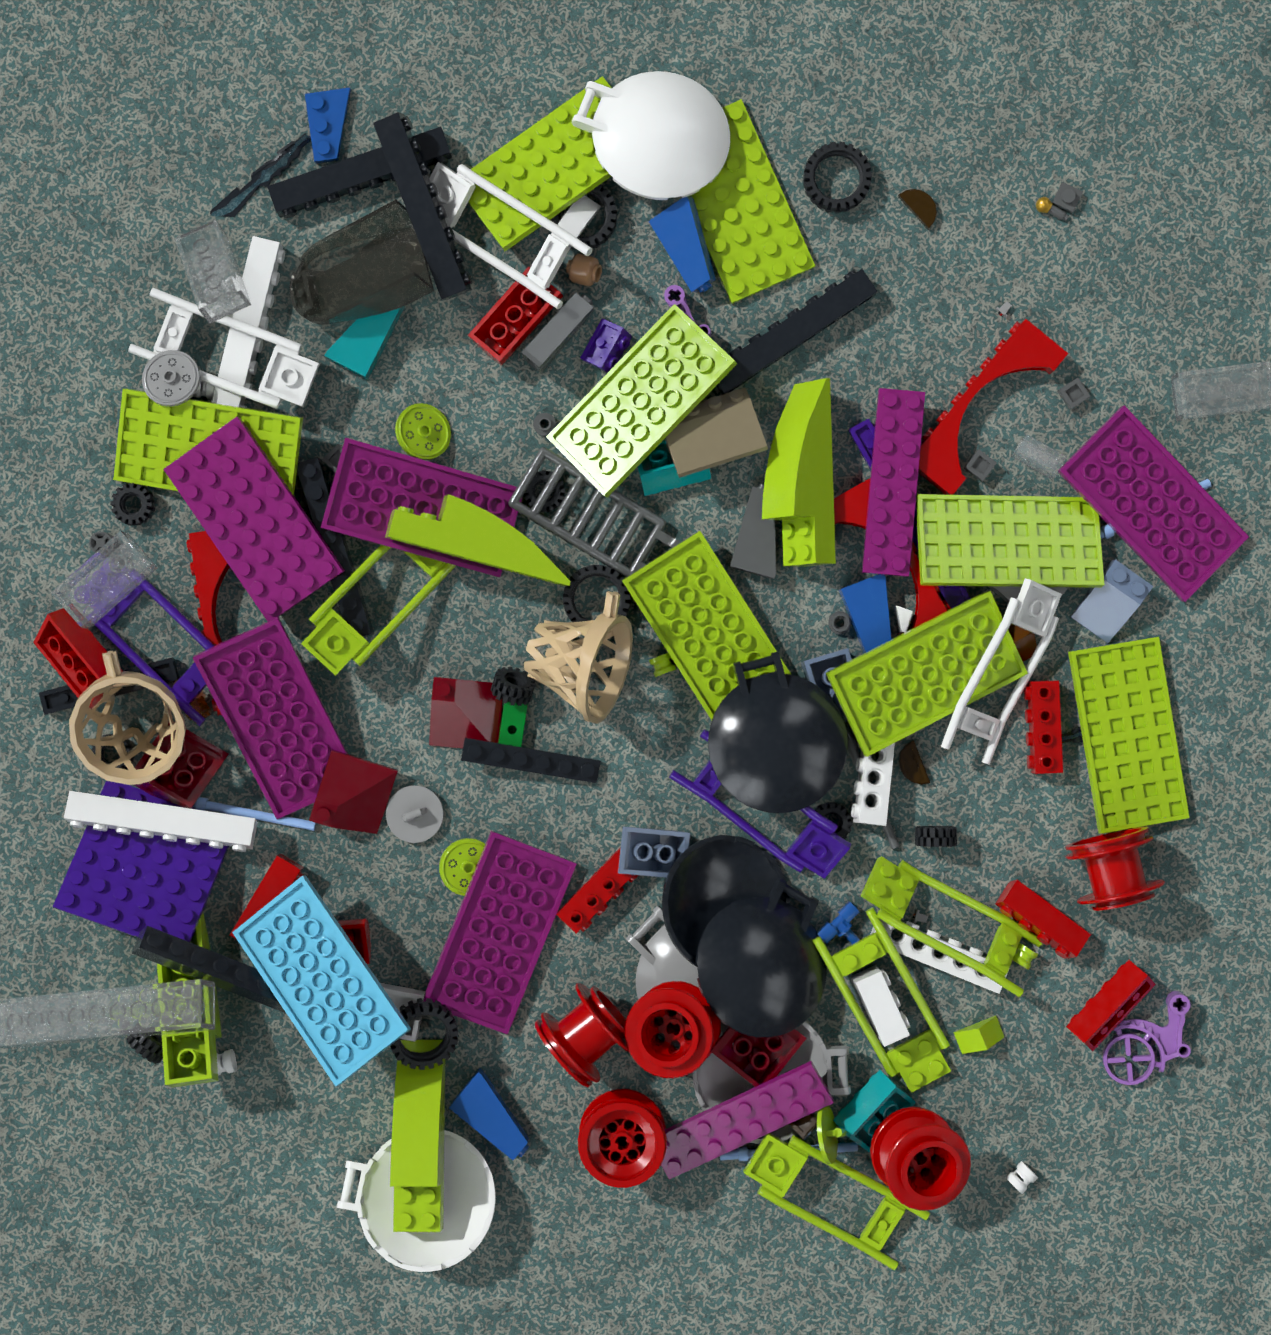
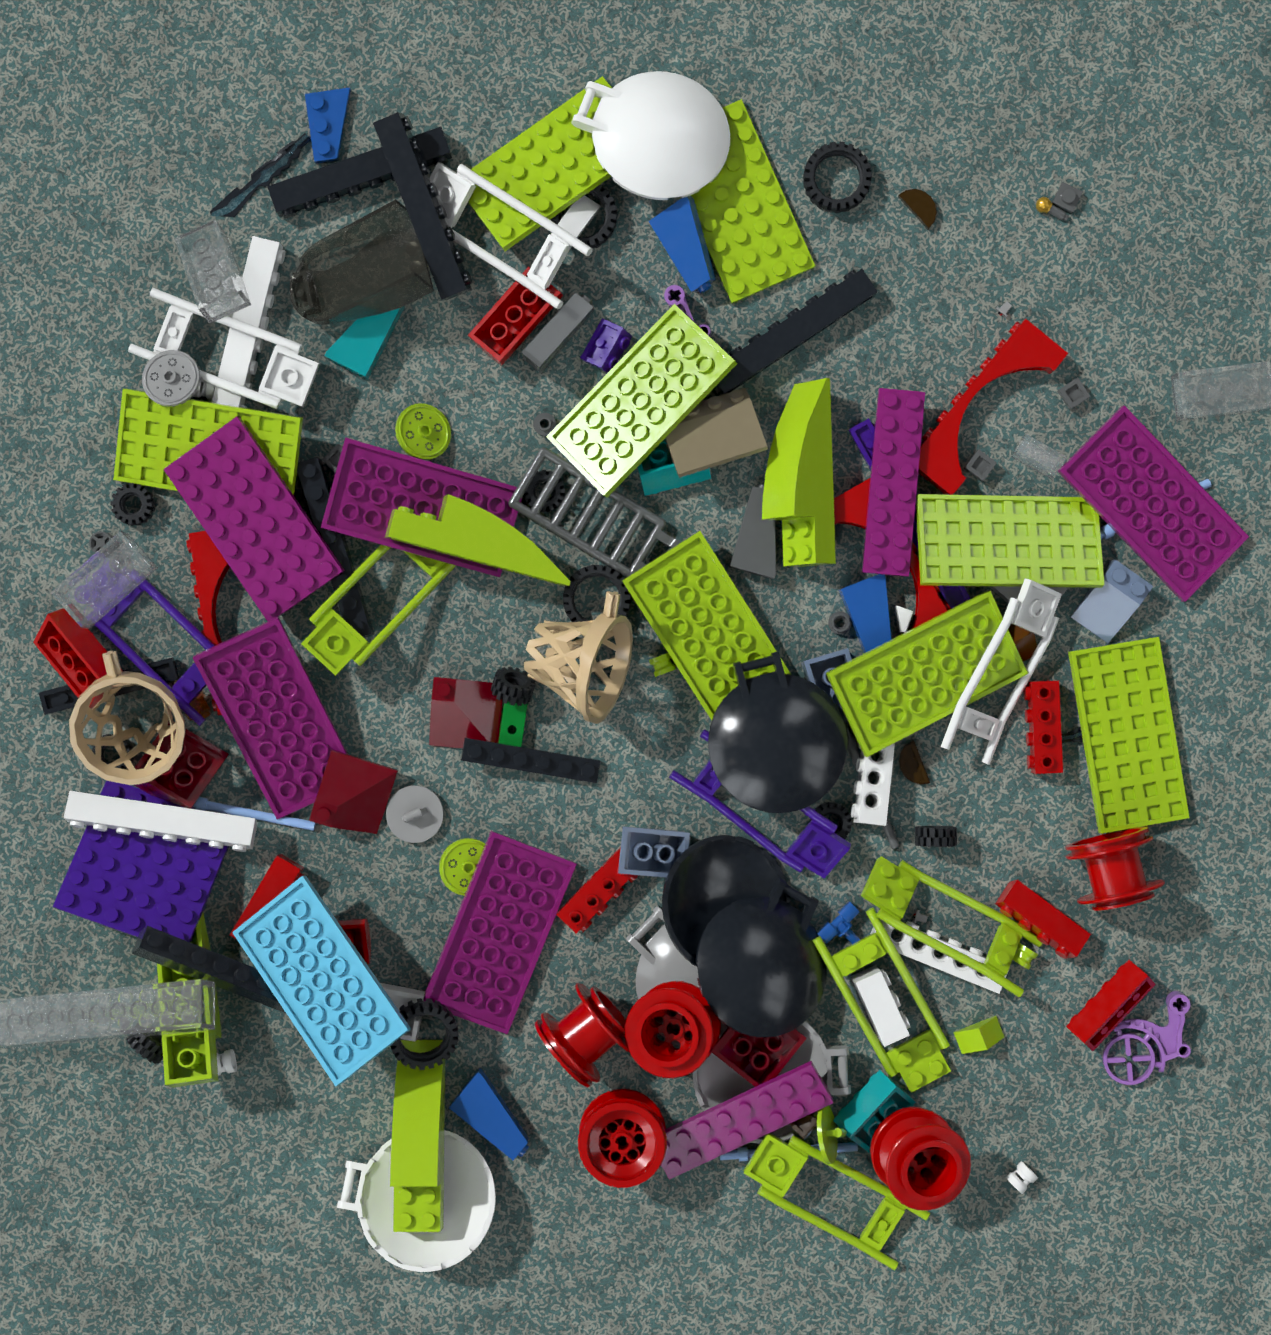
(584, 270): medium nougat head -> none

